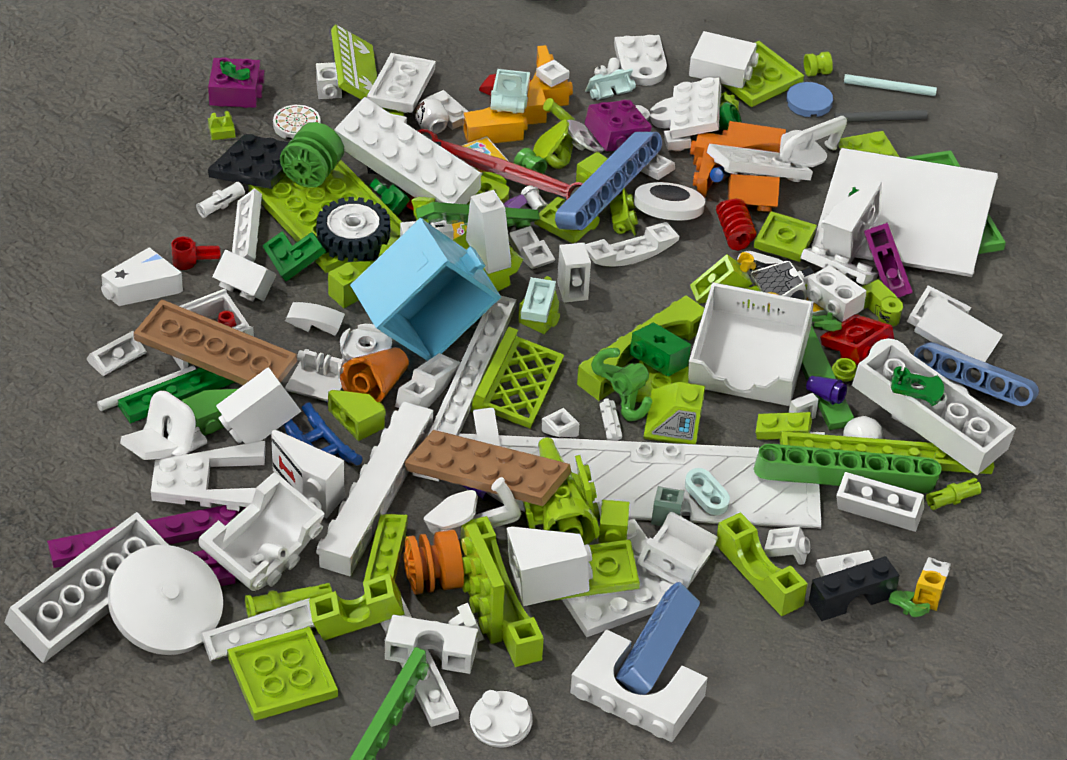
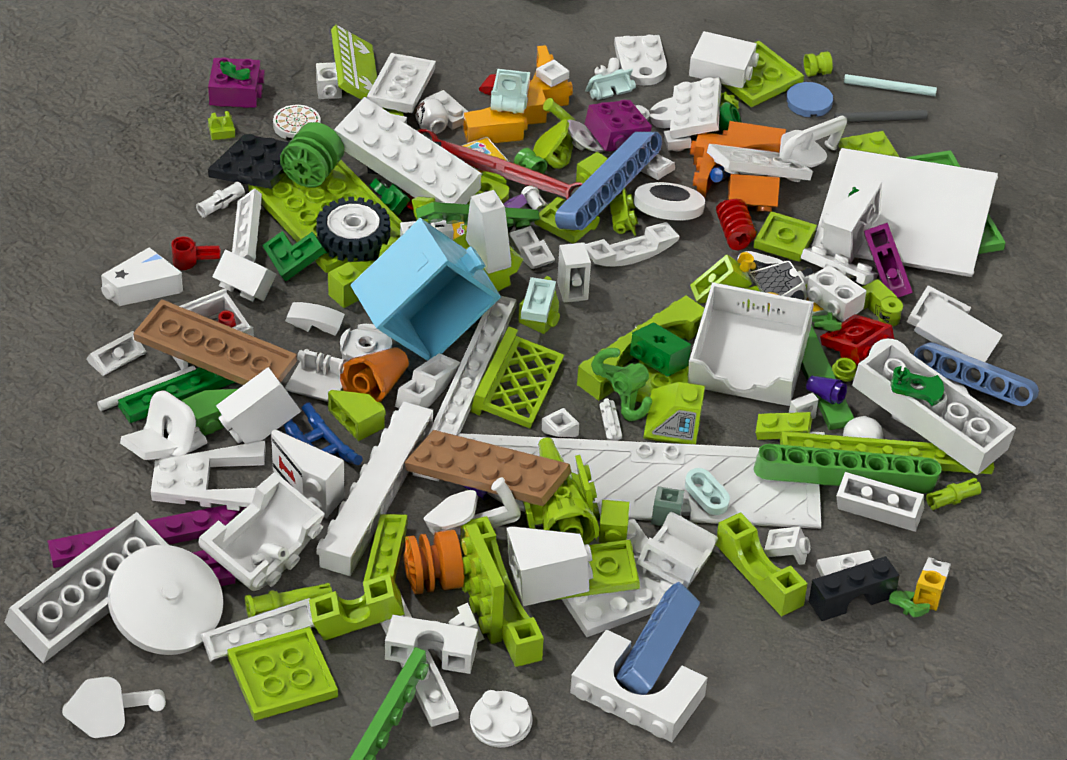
(100, 706): none -> white piece
(486, 426): white sticker -> none

